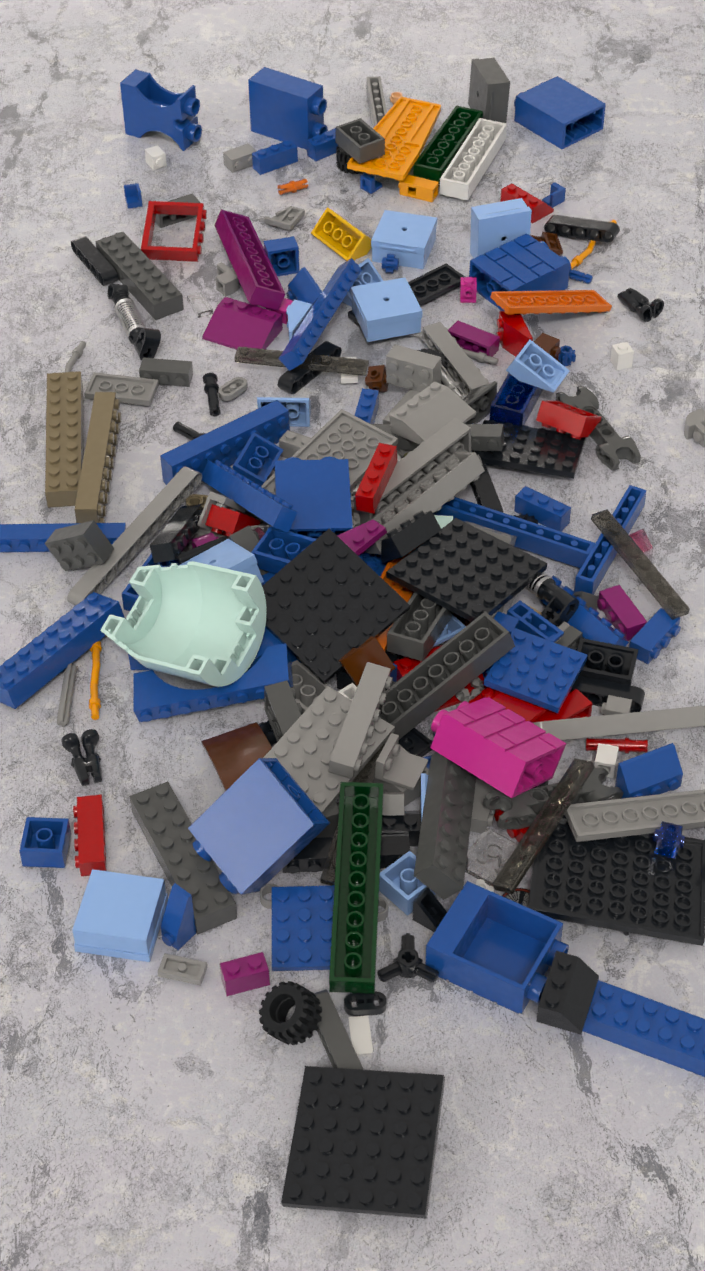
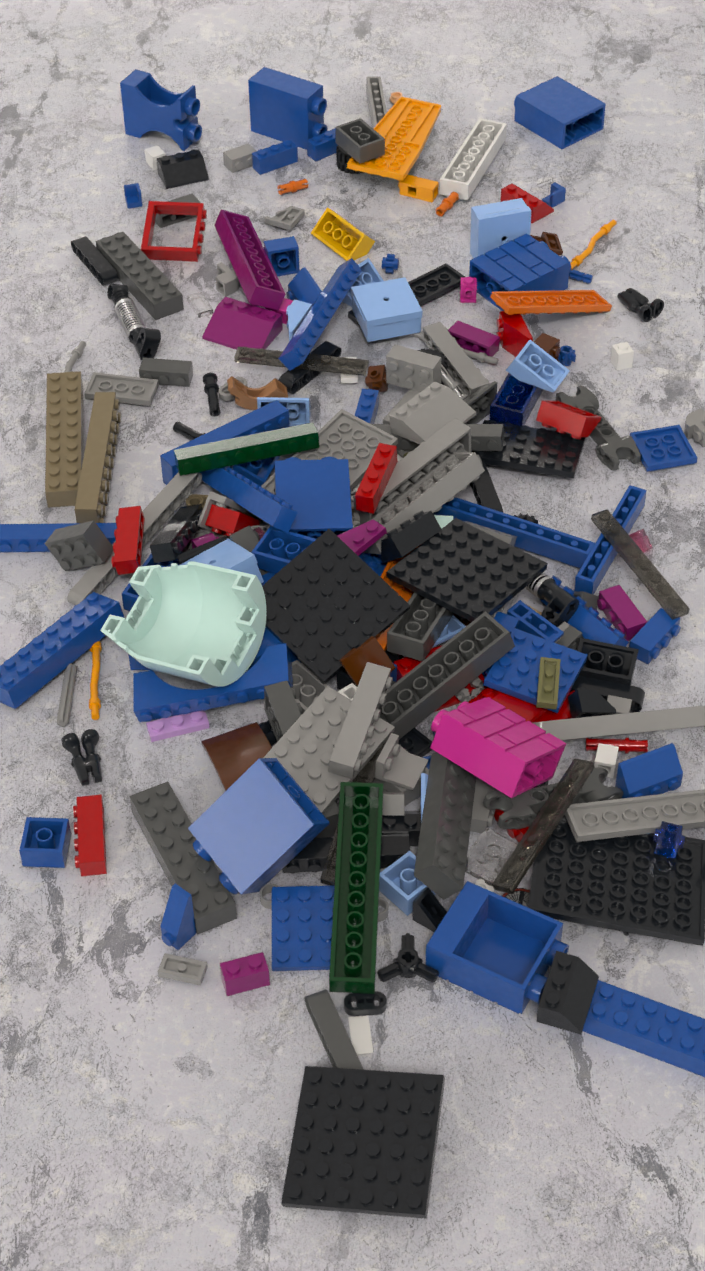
(120, 915): light blue container -> none
(128, 540): none -> red brick
(177, 725): none -> lavender plate
(182, 169): none -> black slope
(246, 448): none -> dark green brick
(247, 397): none -> medium nougat arch
(302, 1021): black tyre -> none
(369, 184): blue panel -> none
(406, 236): light blue container -> none
(446, 143): dark green brick -> none
(447, 203): none -> orange pin
(489, 89): dark grey container -> none
(544, 509): blue brick -> none
(548, 683): none -> olive plate
(582, 228): black beam -> none
(588, 704): none -> black slope
(664, 448): none -> blue plate

